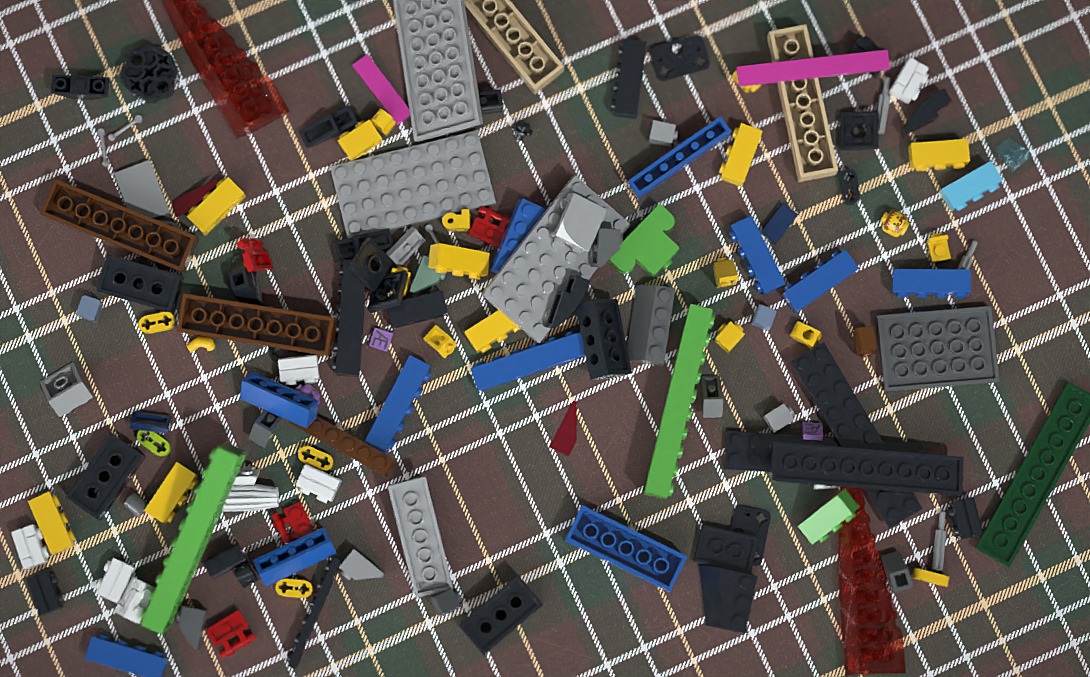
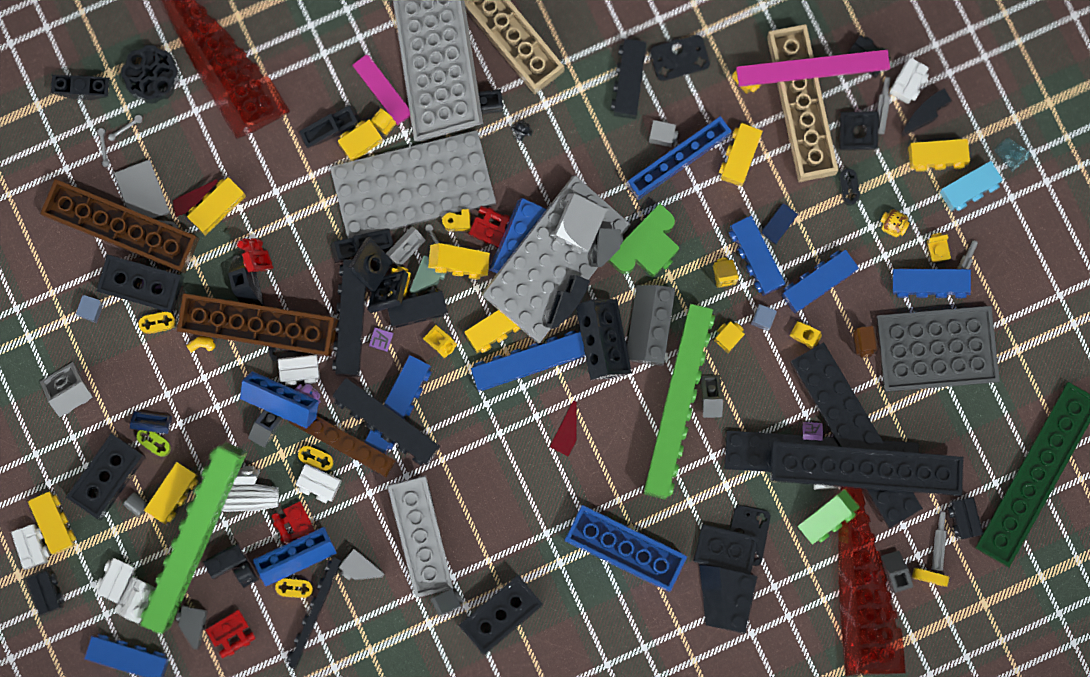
(386, 422): none -> black brick
(779, 417): light grey brick -> none

